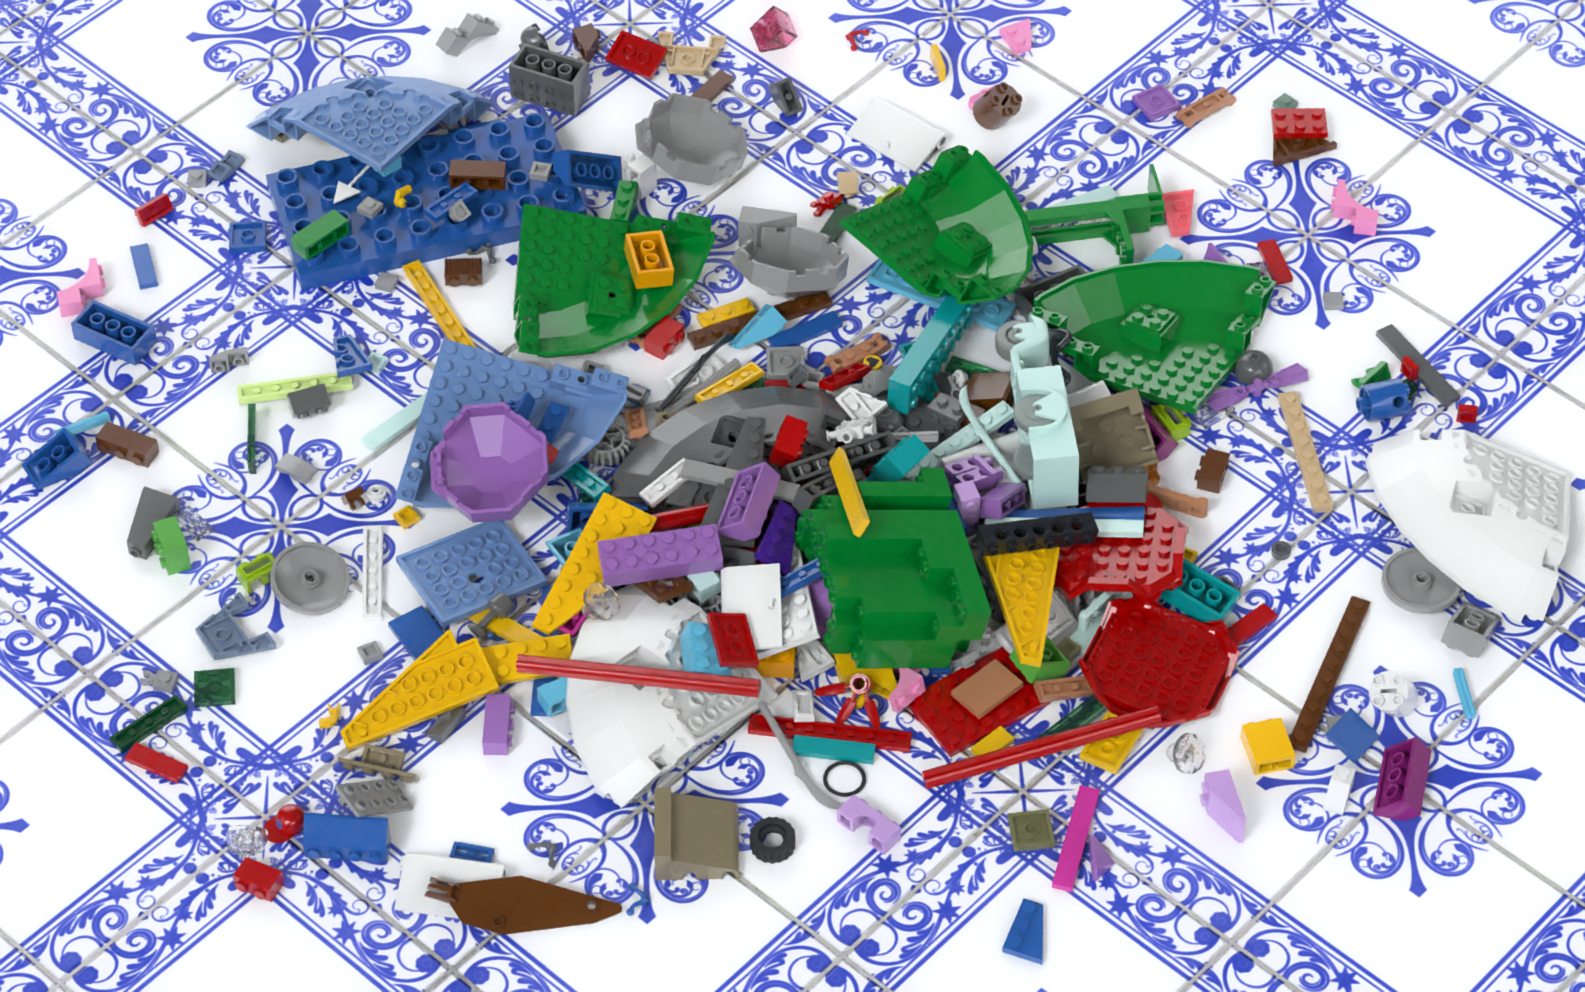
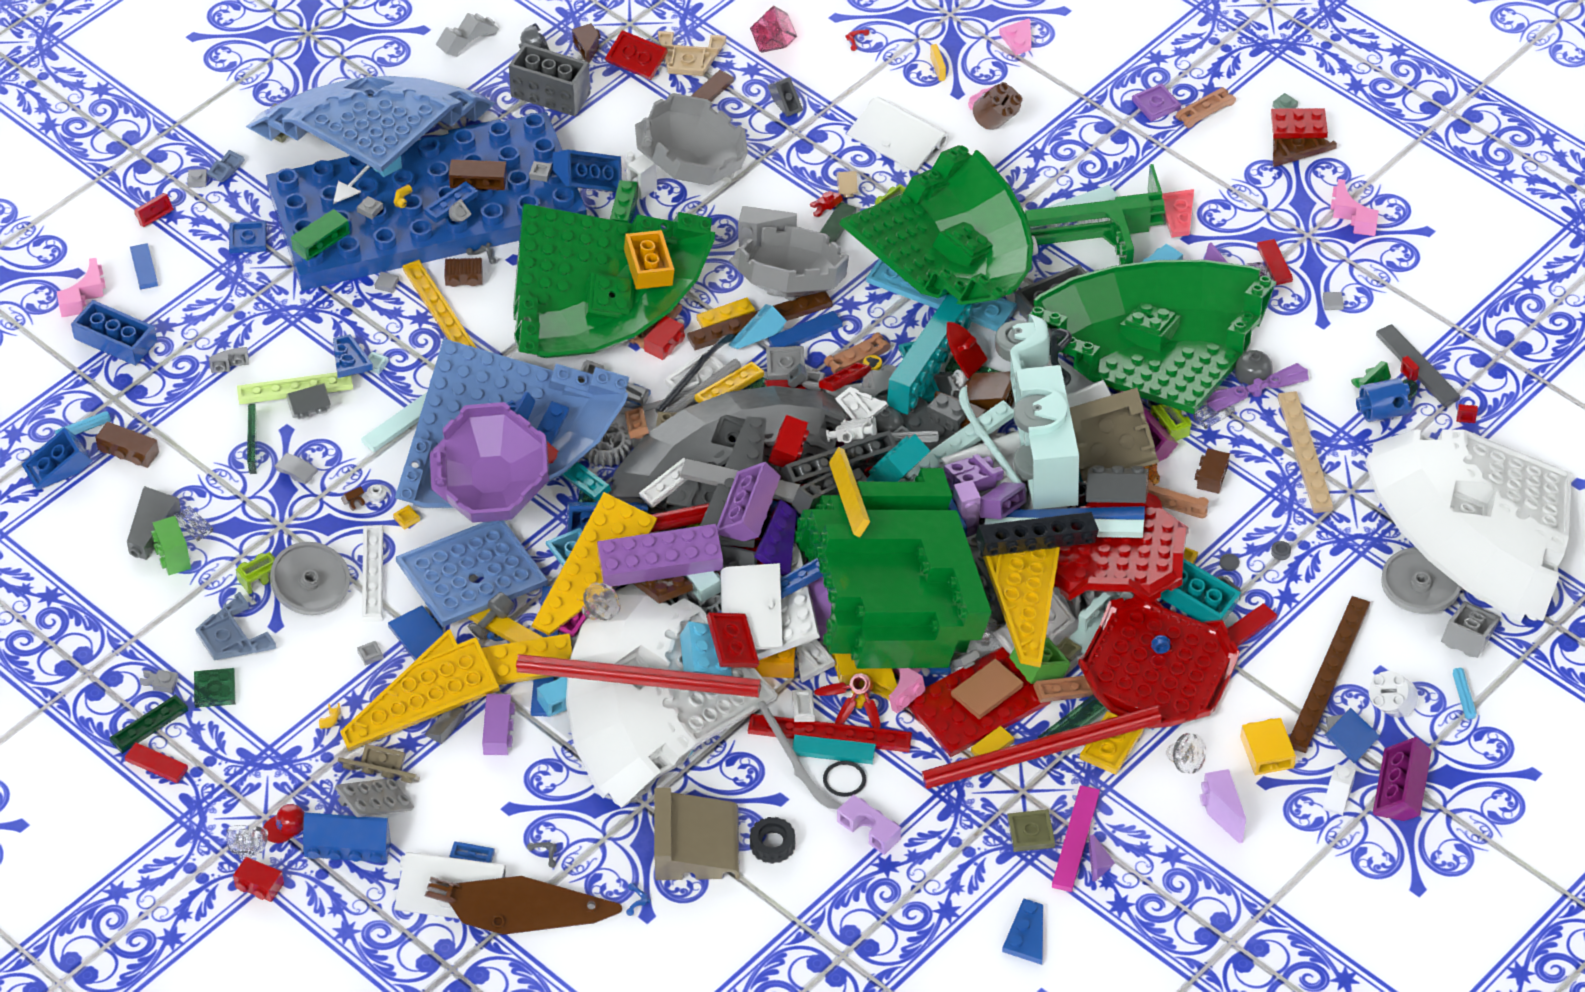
(965, 349): none -> red shield
(1160, 644): none -> blue plate
(1229, 562): none -> dark grey piece

